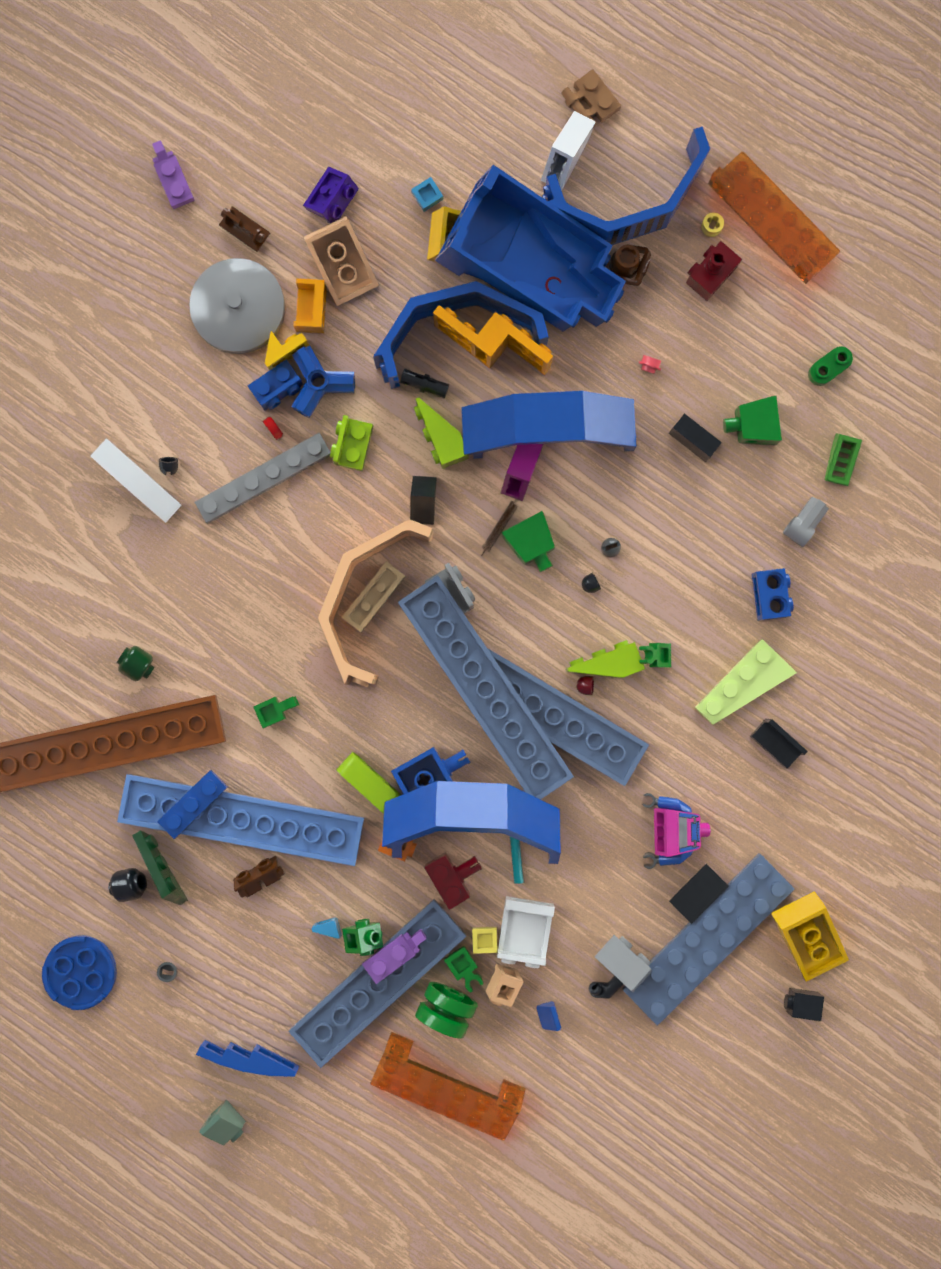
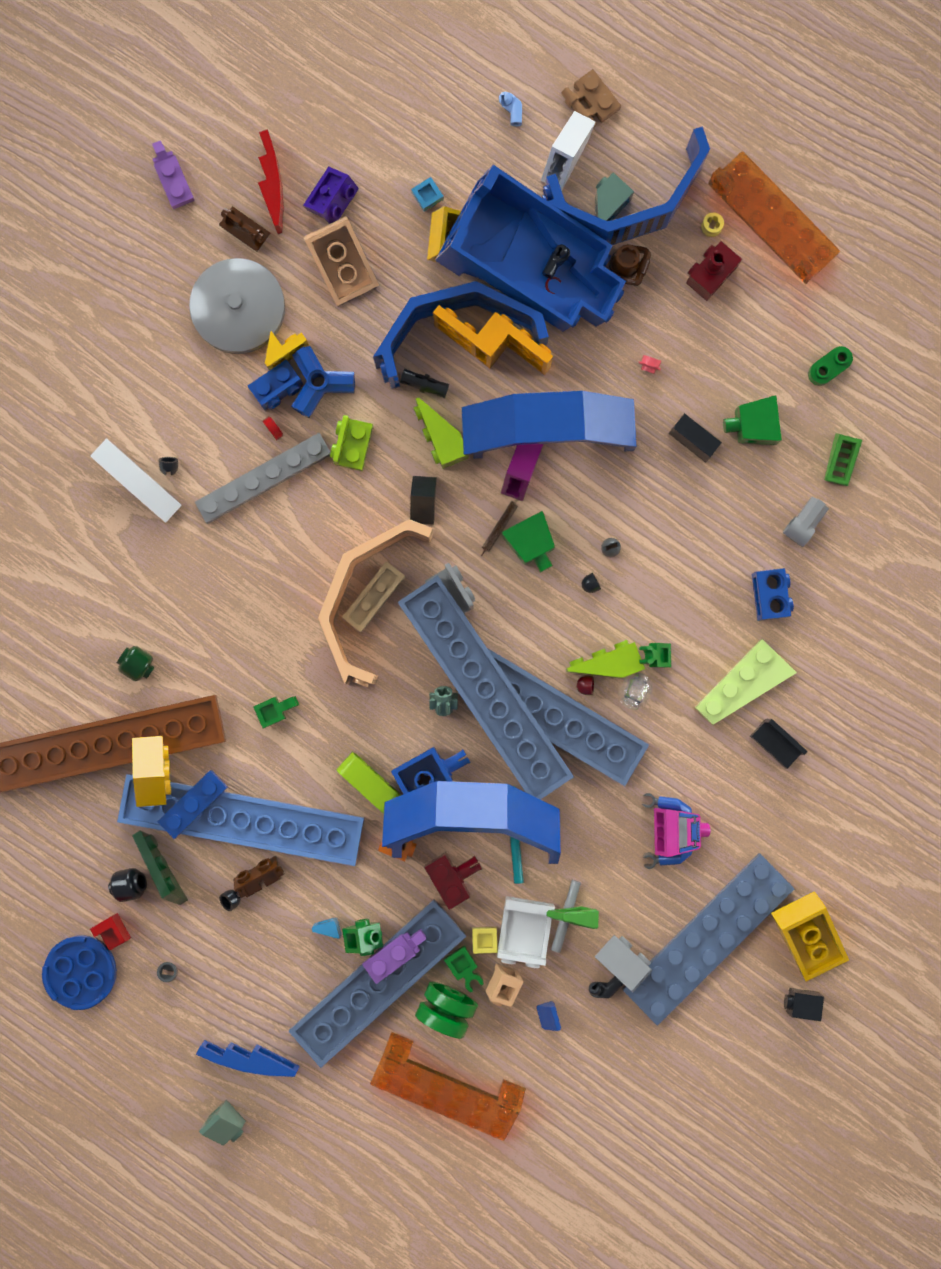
(112, 931): none -> red panel
(150, 771): none -> yellow brick
(229, 900): none -> black hinge
(272, 187): none -> red slope
(310, 306): light orange panel -> none
(443, 701): none -> sand green gear
(513, 106): none -> light blue arm
(557, 258): none -> black arm
(562, 926): none -> light grey bar
(578, 916): none -> bright green slope
(611, 197): none -> sand green slope
(635, 691): none -> clear head
(698, 893): black piece -> none

